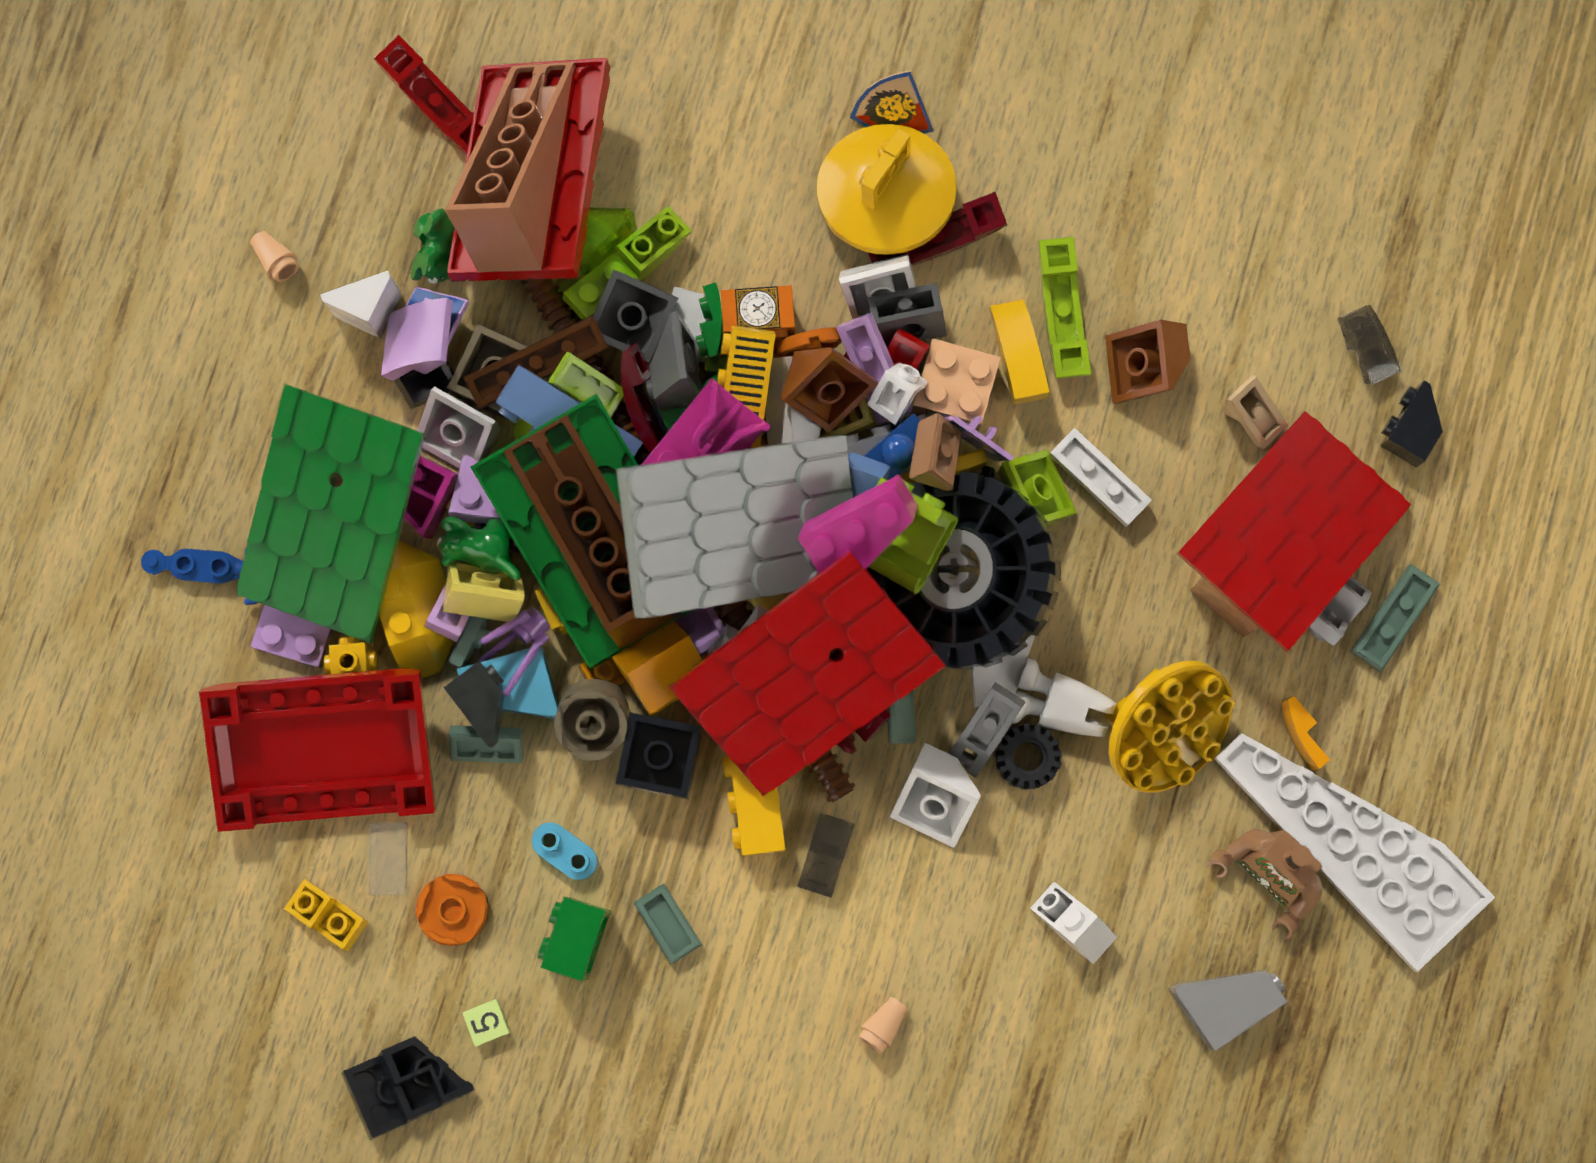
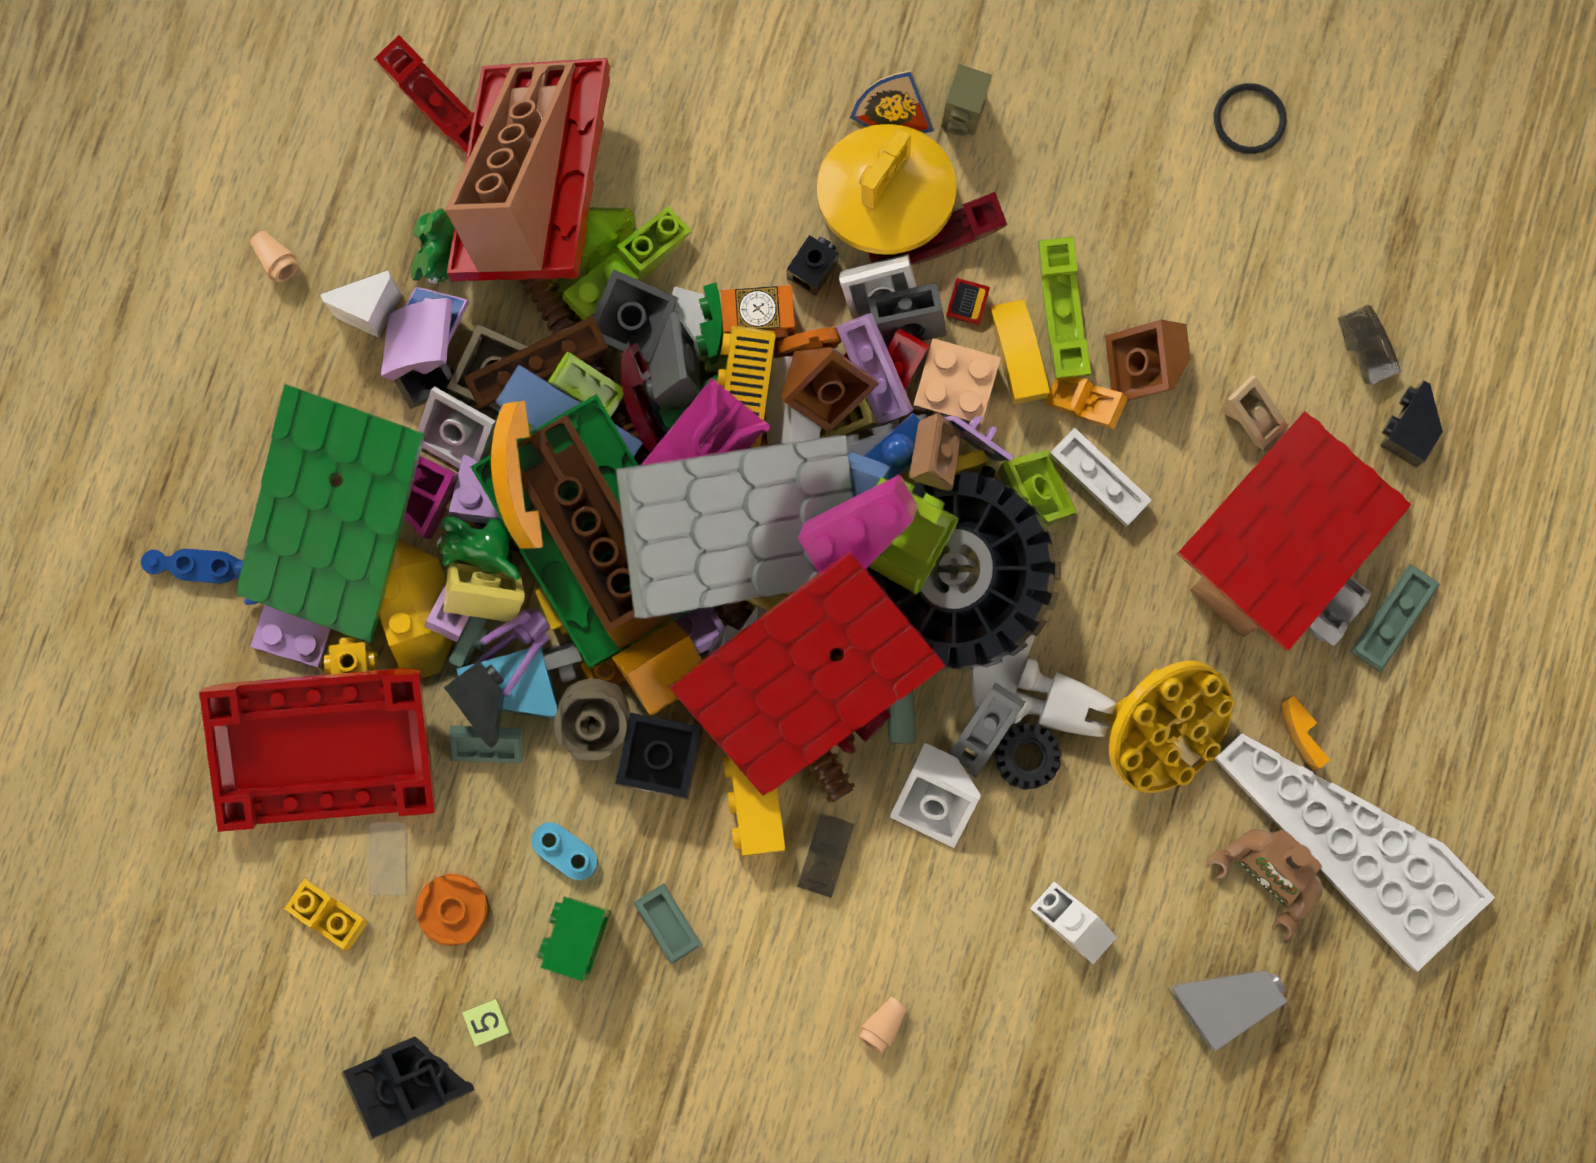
(506, 476): none -> light orange slope
(563, 657): none -> light grey tile
(813, 264): none -> black brick
(896, 392): white bracket -> none
(966, 100): none -> olive brick
(967, 301): none -> slope
(1086, 401): none -> light orange slope
(1259, 88): none -> black tyre

